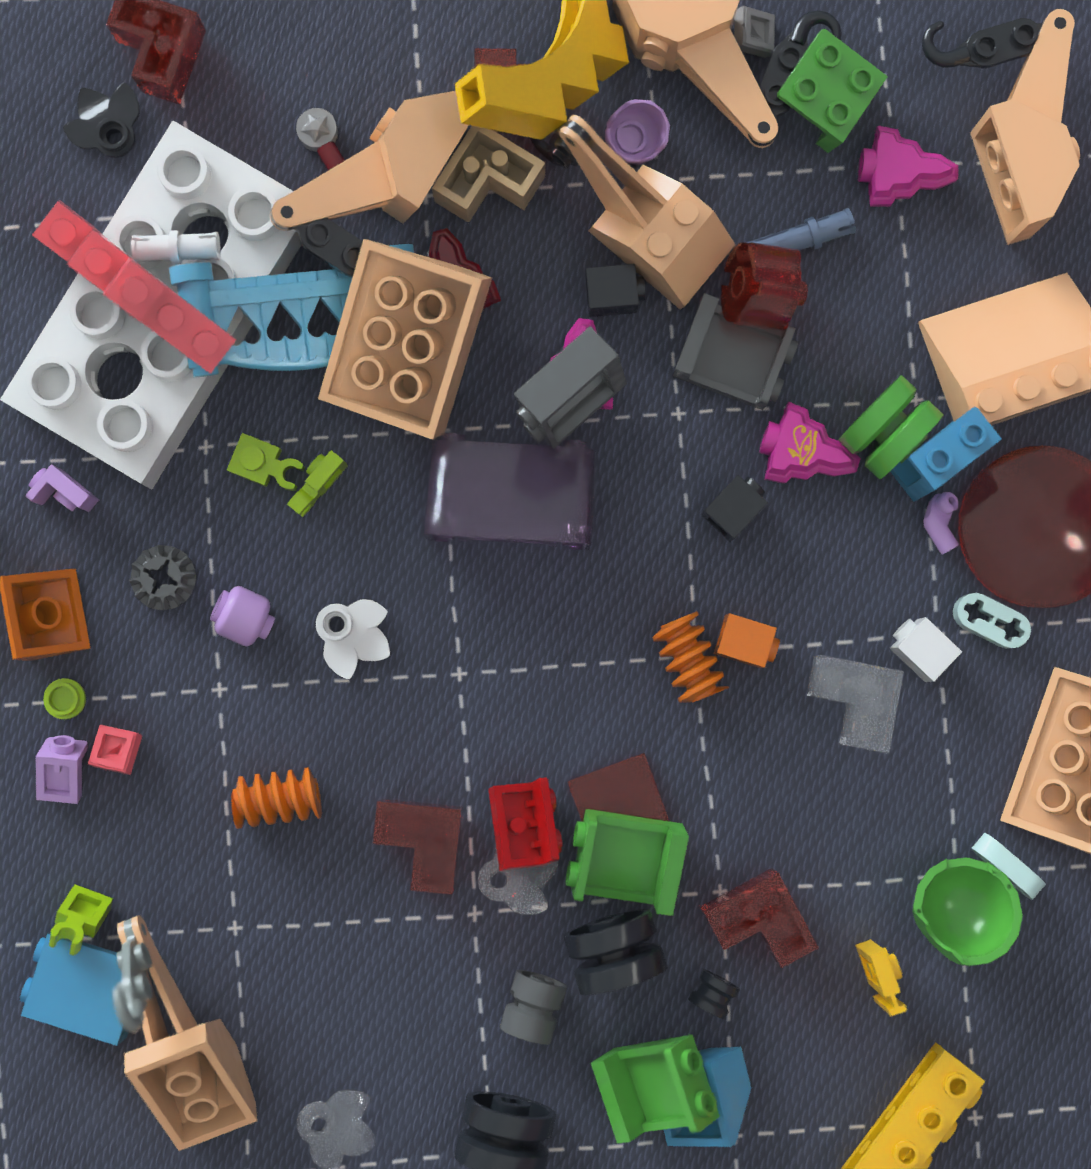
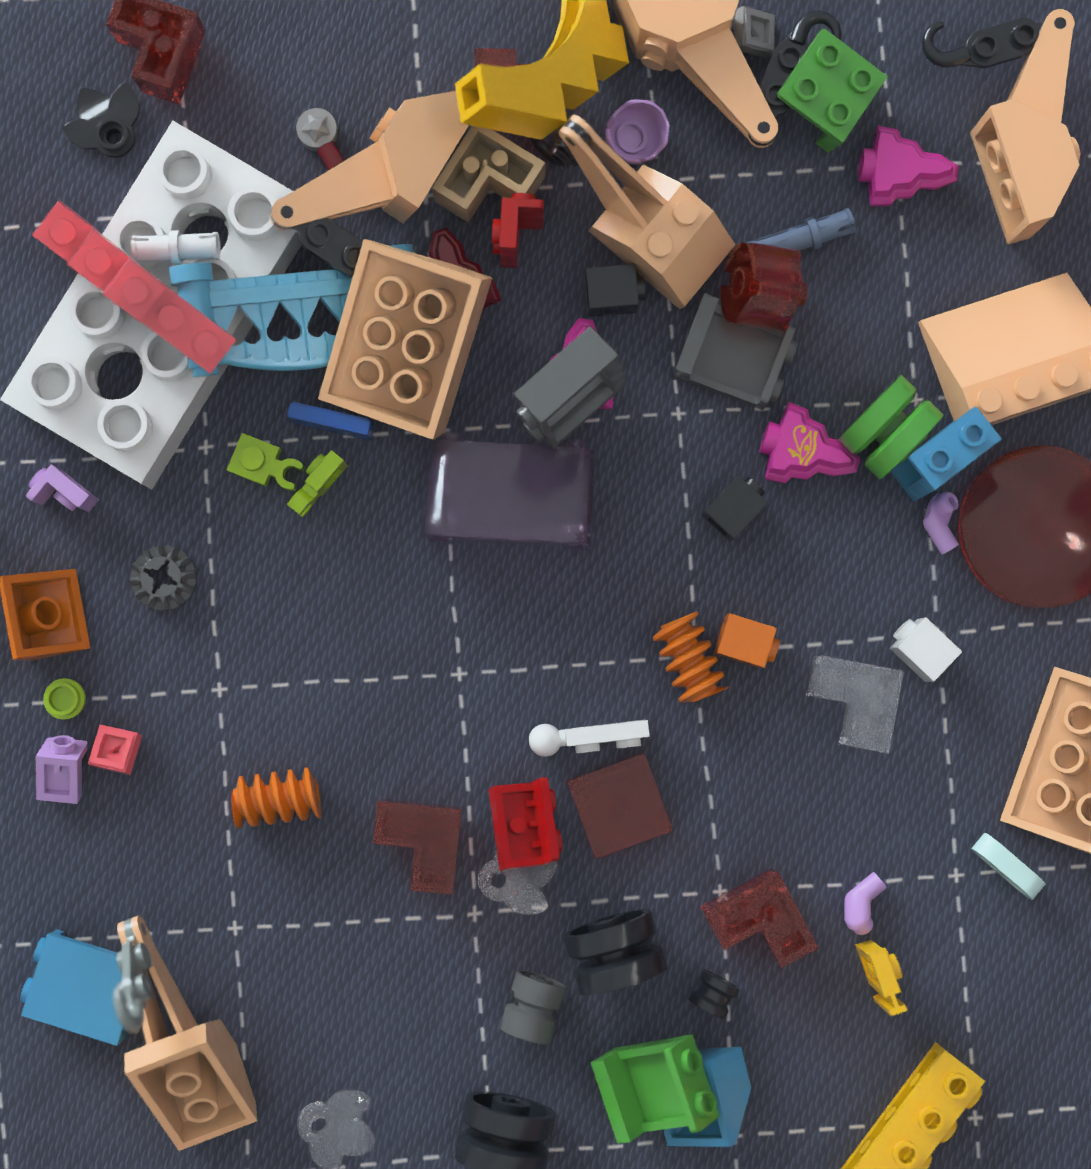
(78, 915): lime plate -> none
(242, 616): lavender head -> none
(330, 421): none -> blue tile
(357, 639): white plate -> none
(517, 213): none -> red bracket
(547, 739): none -> white plate
(628, 859): bright green panel -> none
(858, 904): none -> lavender arm
(968, 910): bright green cylinder -> none
(995, 612): light aqua beam -> none

